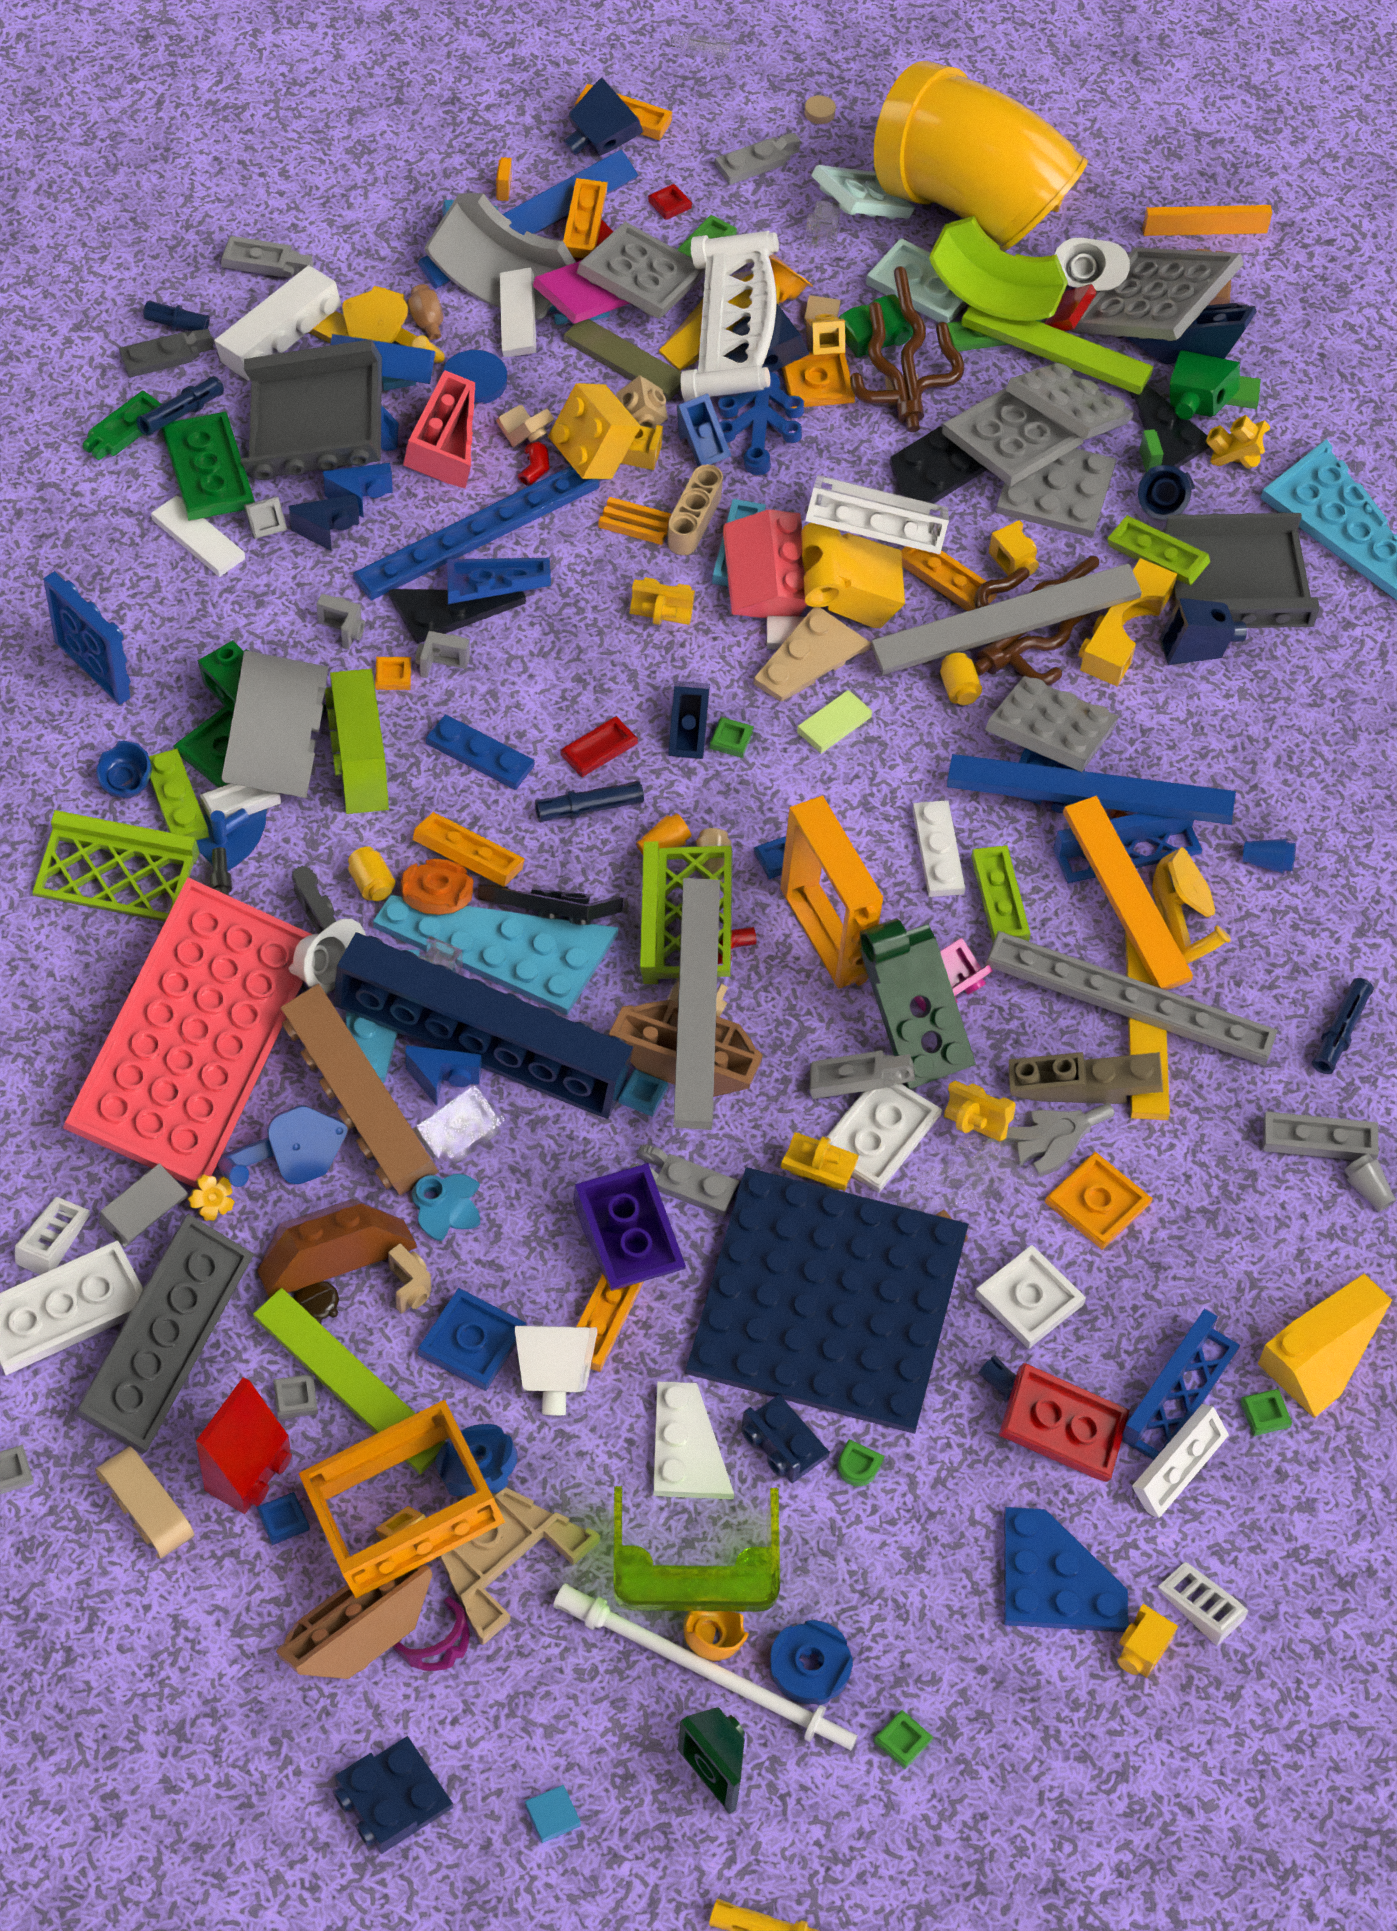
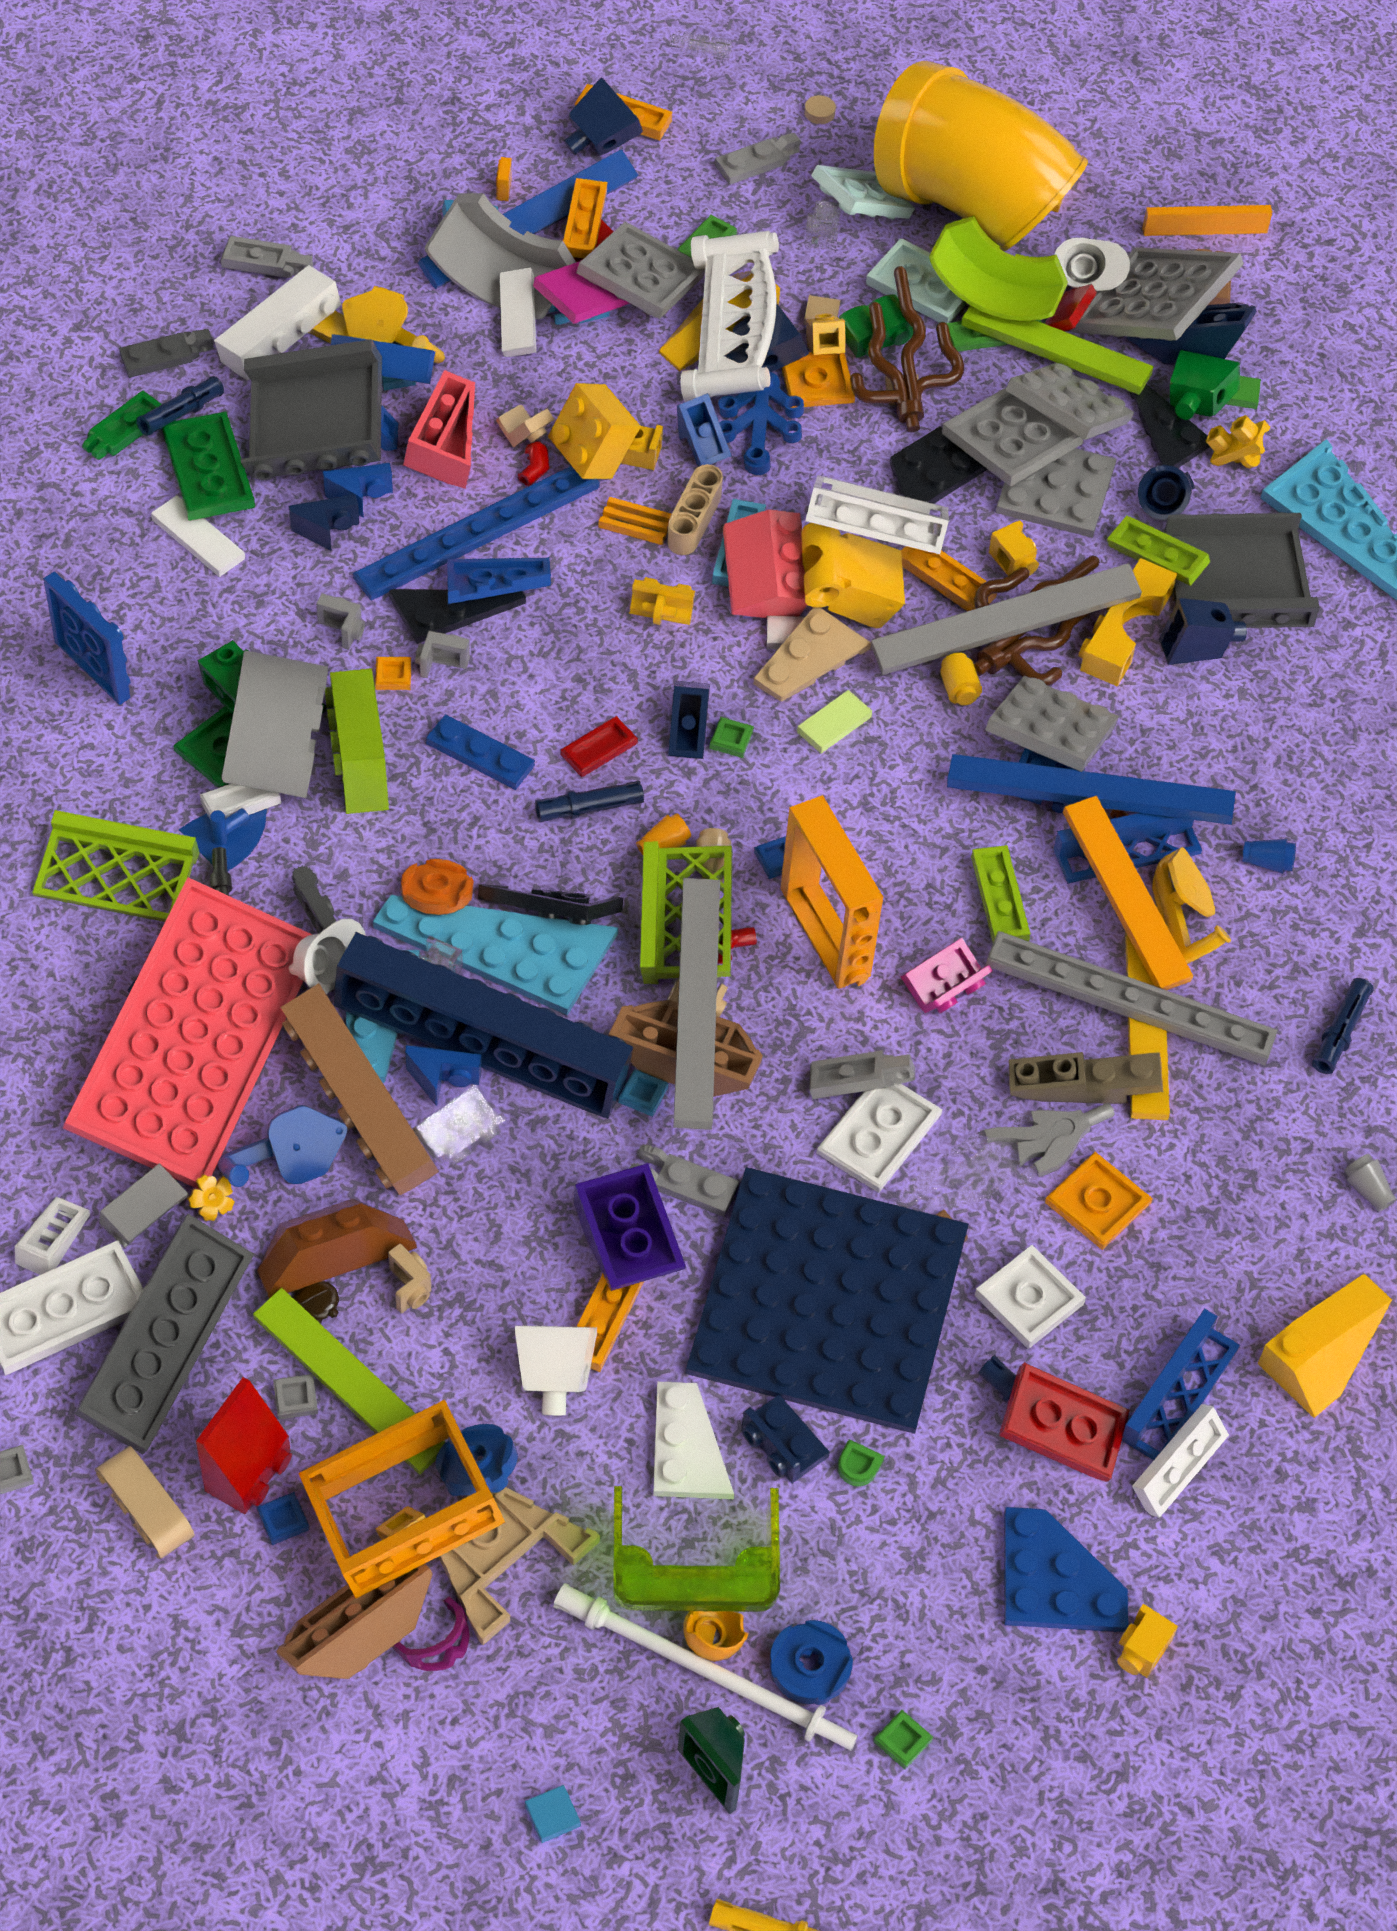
(121, 764): blue hair -> none
(175, 317): dark blue axle -> none
(176, 795): lime plate -> none
(265, 517): light grey tile -> none
(370, 874): yellow brick -> none
(391, 1795): dark blue plate -> none
(426, 310): medium nougat plant -> none
(450, 1208): dark azure plate -> none
(468, 849): light orange plate -> none
(471, 1339): blue plate -> none
(483, 369): blue tile -> none
(623, 356): olive tile -> none
(644, 402): tan brick -> none
(669, 201): red tile -> none
(790, 282): light orange piece -> none
(820, 1161): yellow hips -> none
(908, 966): hinge -> none
(938, 848): white plate -> none
(979, 1111): yellow hips -> none
(1150, 449): bright green tile -> none
(1203, 1620): white slope -> none
(1266, 1412): bright green tile -> none
(1319, 1136): light grey plate -> none

